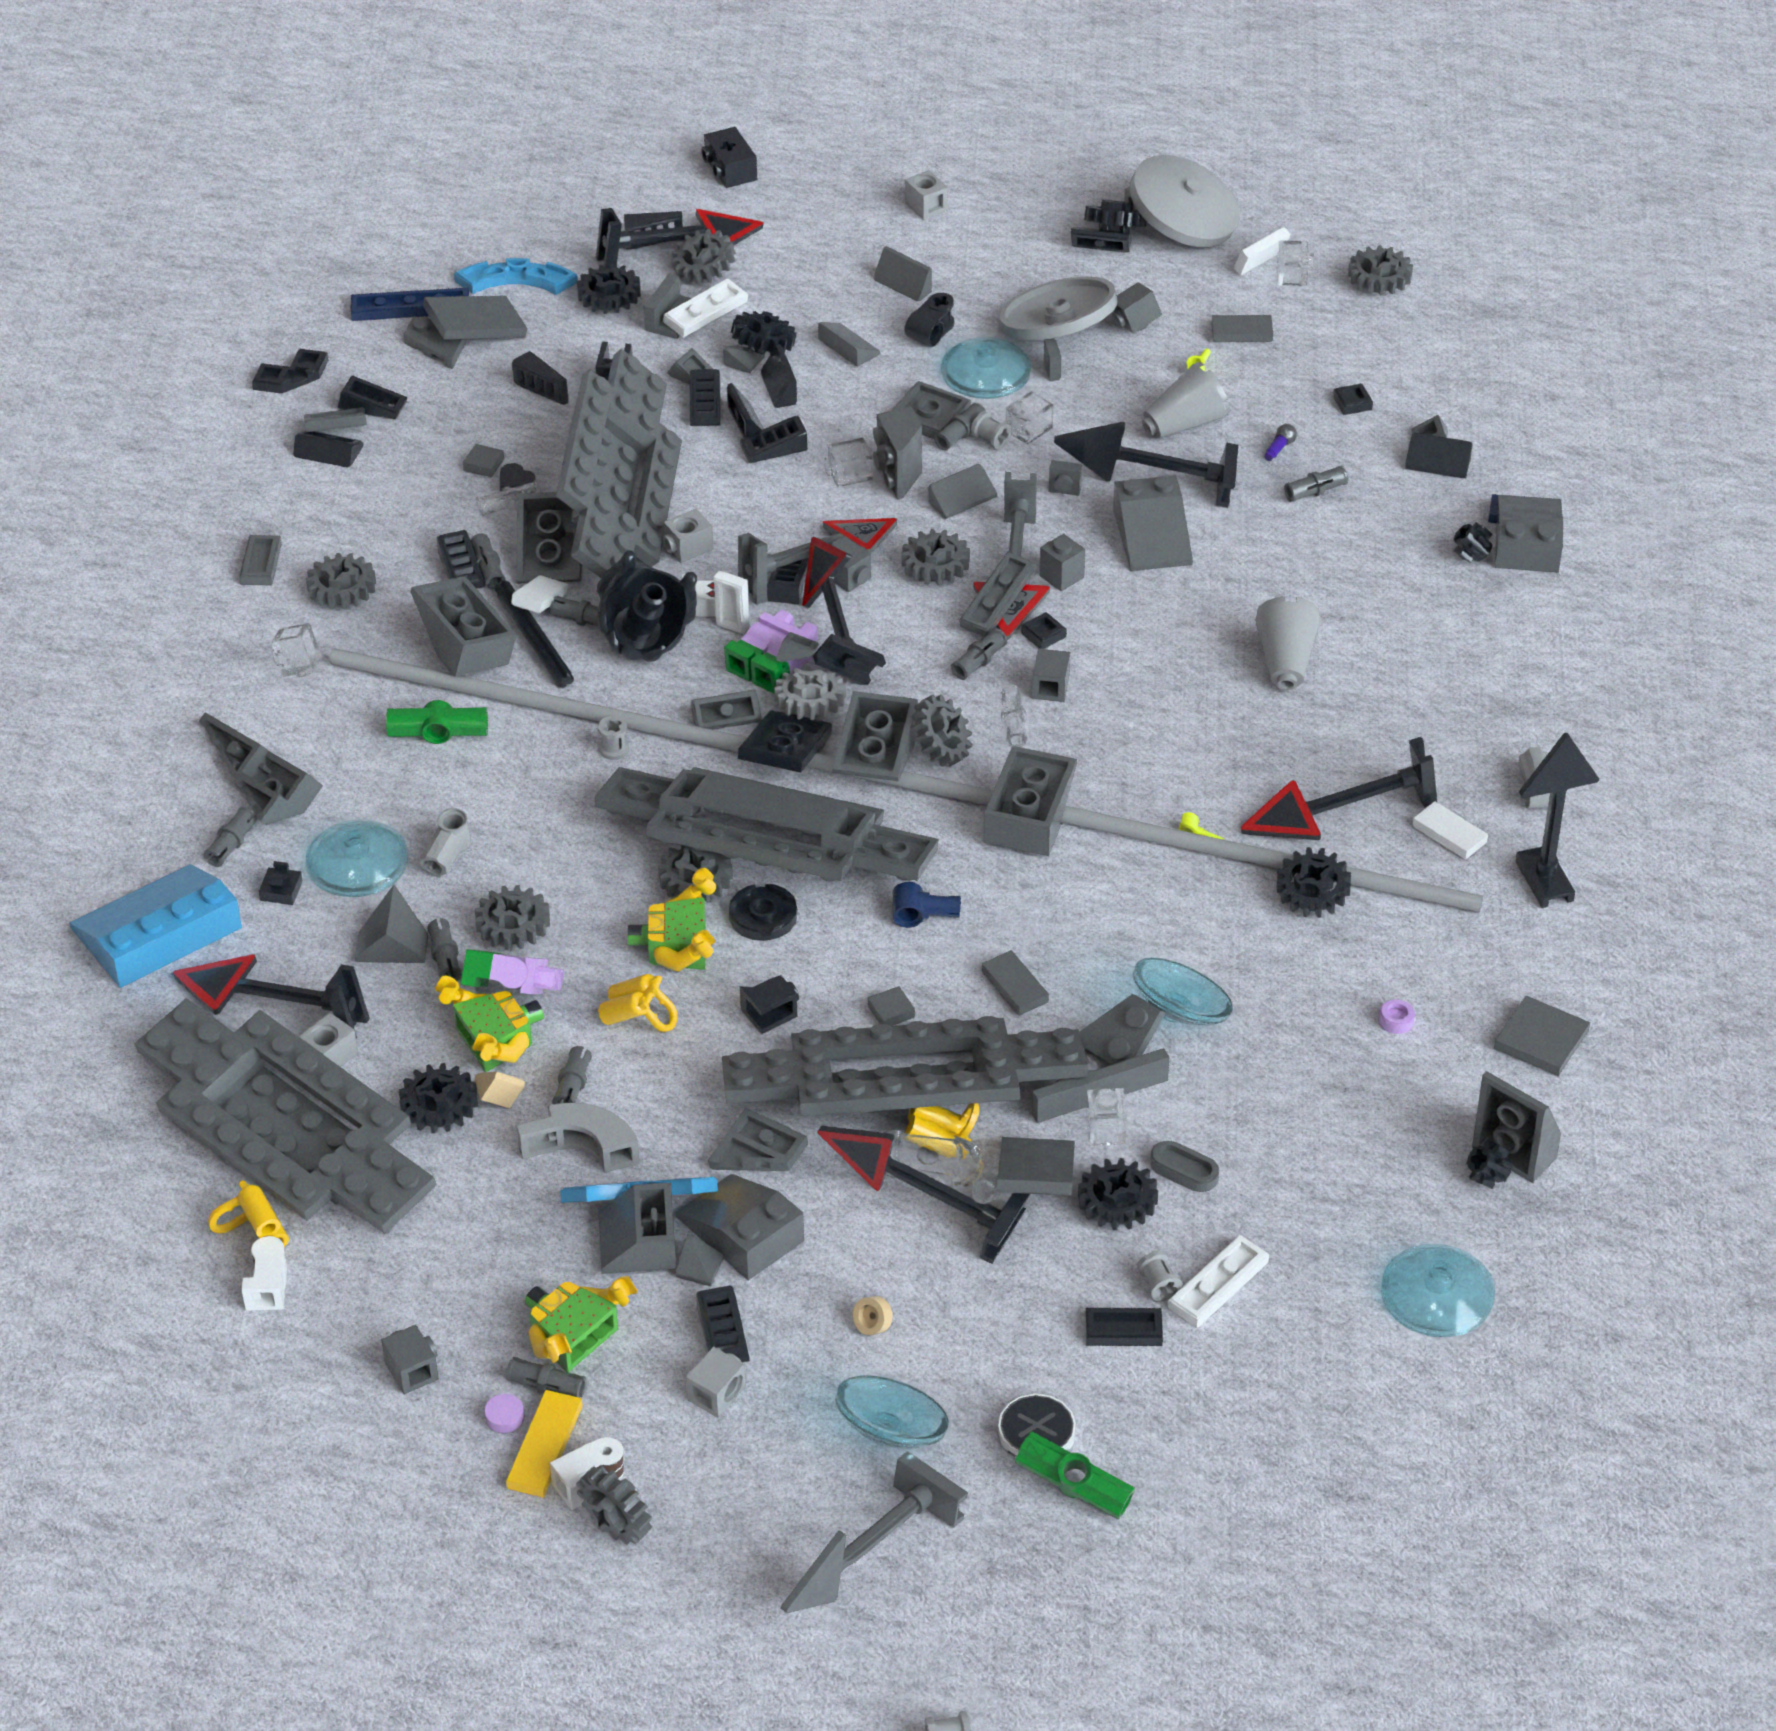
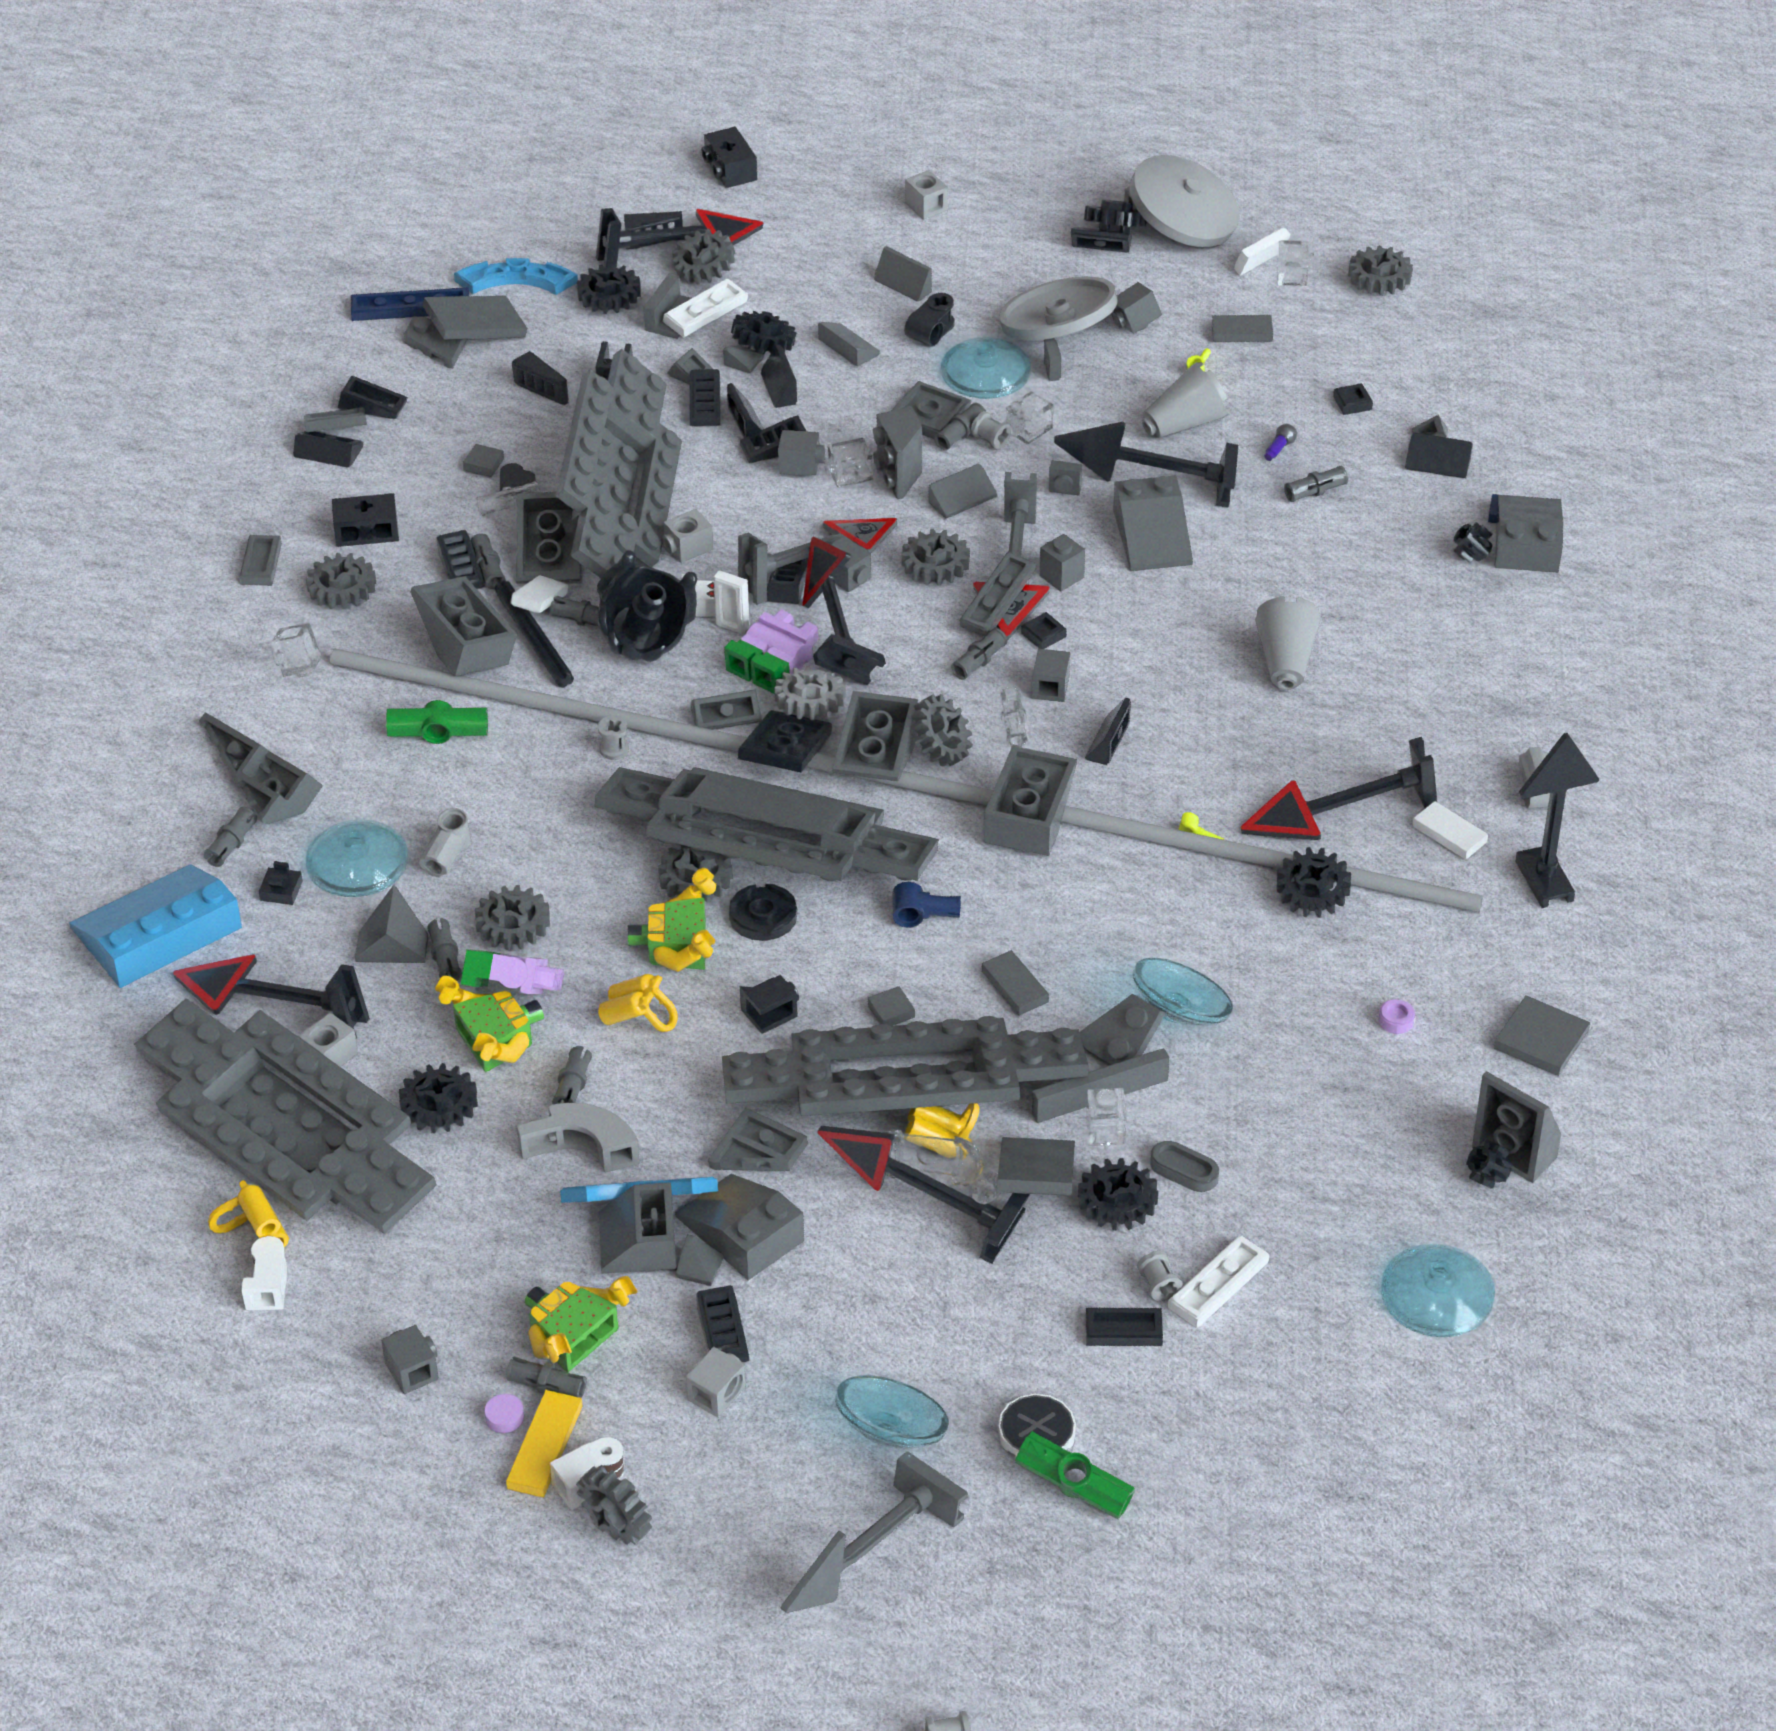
(305, 368): black tile -> none
(365, 520): none -> black brick
(498, 1088): tan slope -> none
(796, 647): dark grey slope -> none
(800, 453): none -> dark grey brick
(872, 1315): tan tile -> none
(1110, 734): none -> black slope

